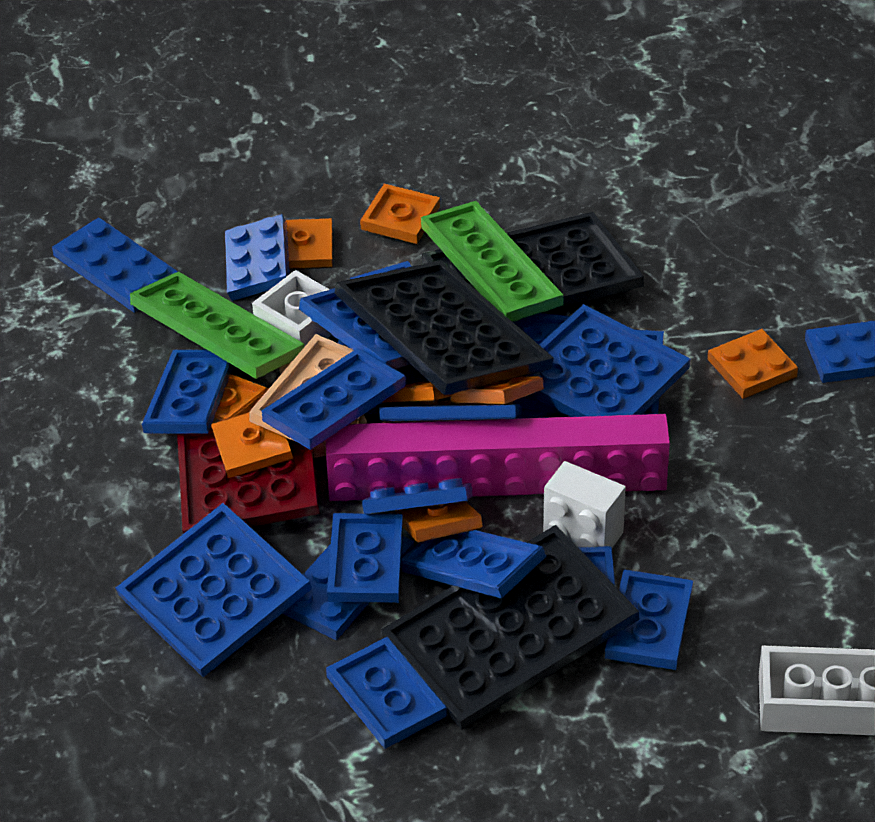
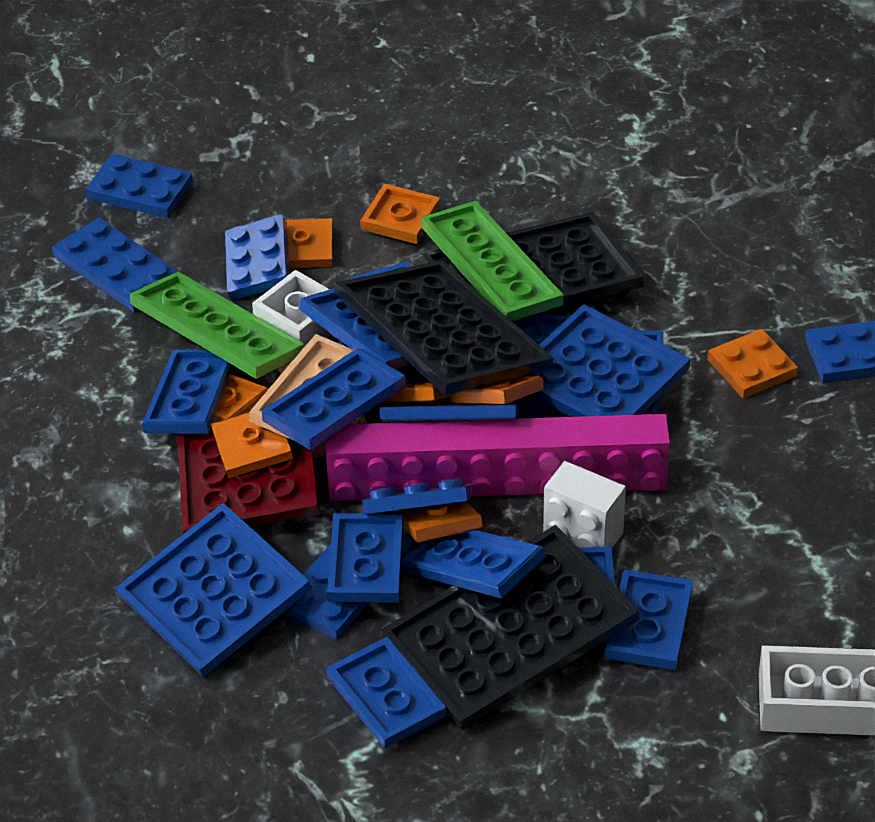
(139, 185): none -> blue plate

